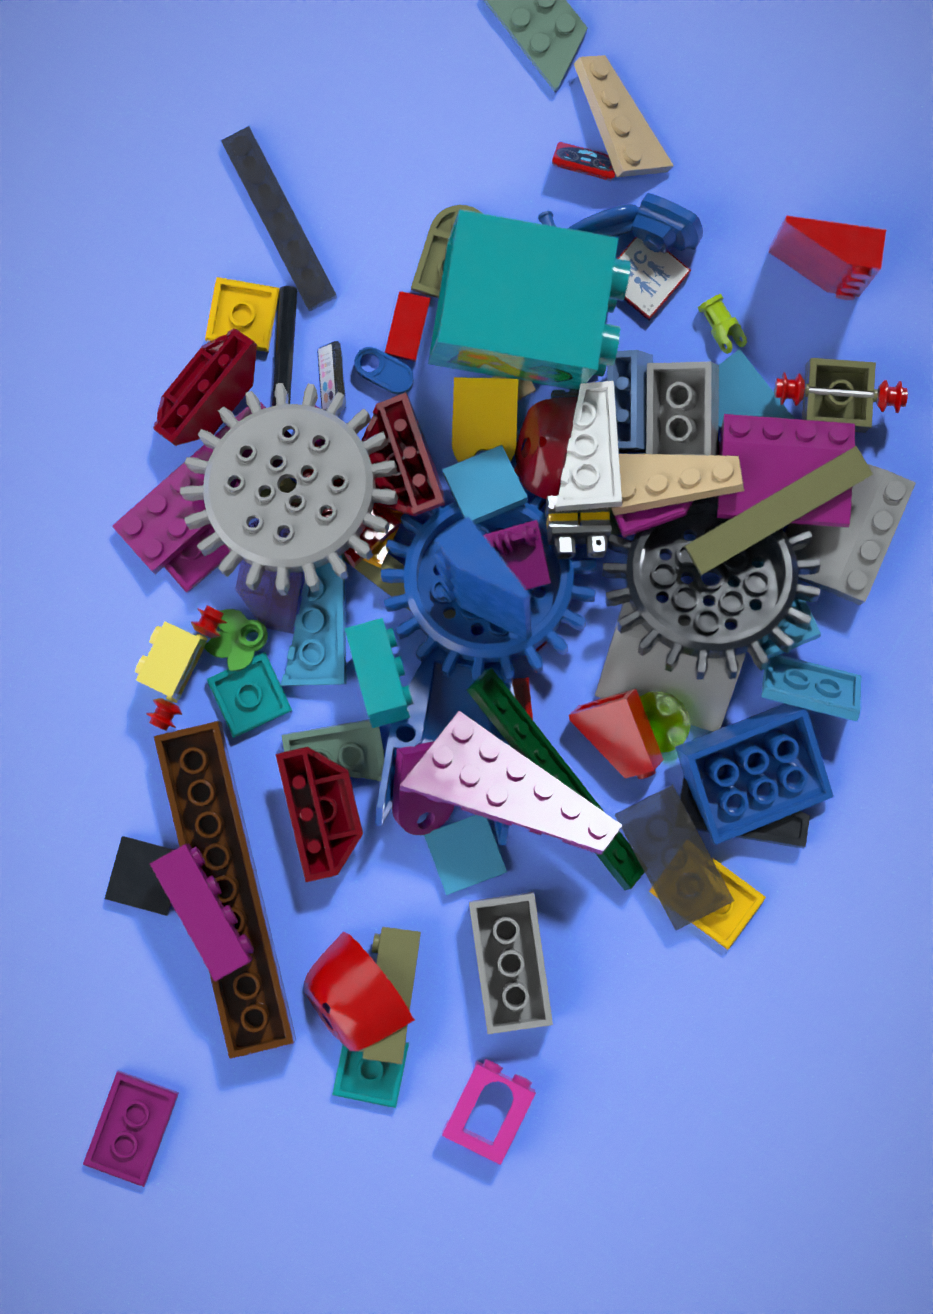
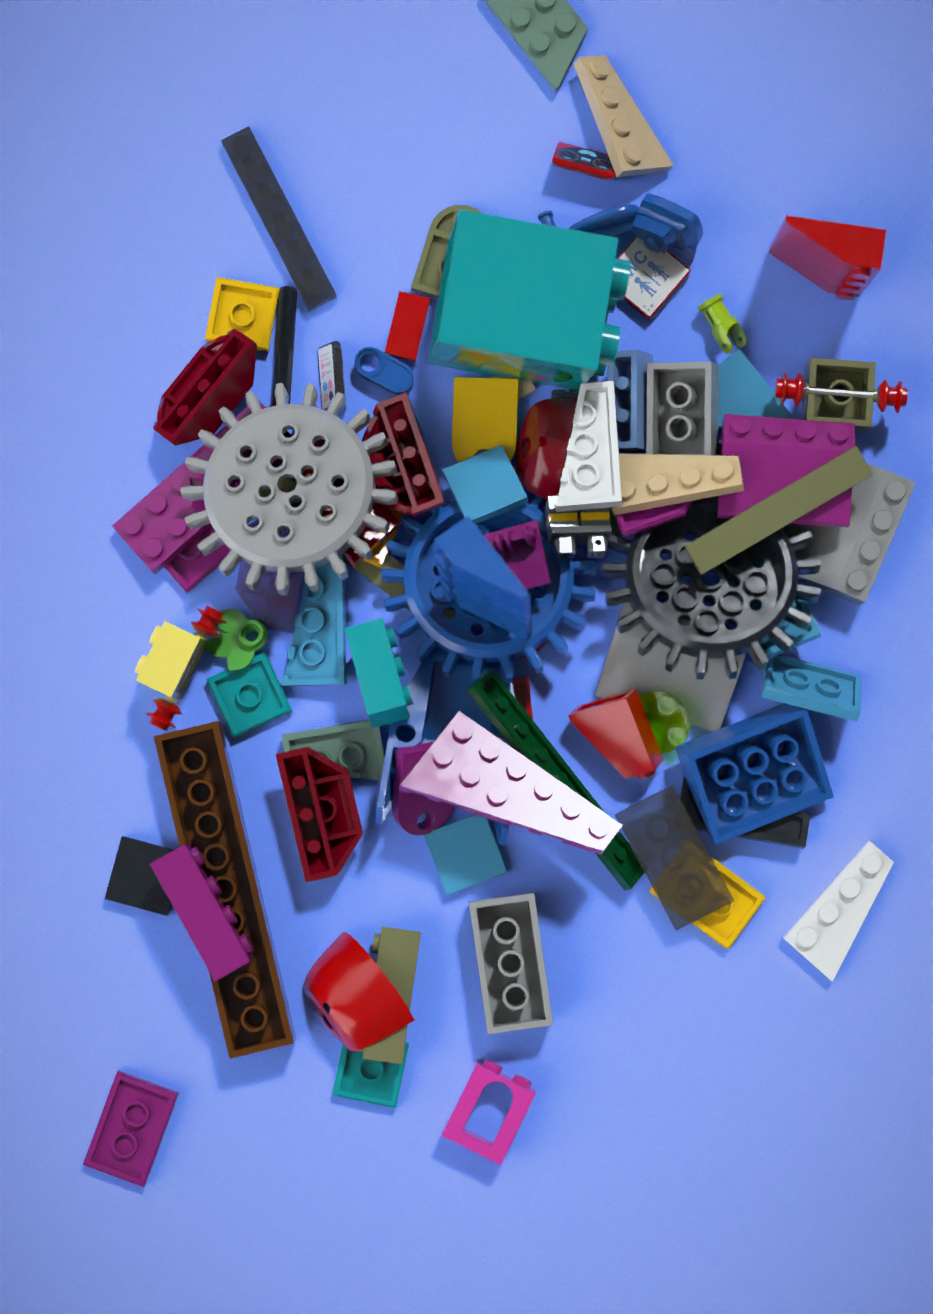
(836, 915): none -> white wing

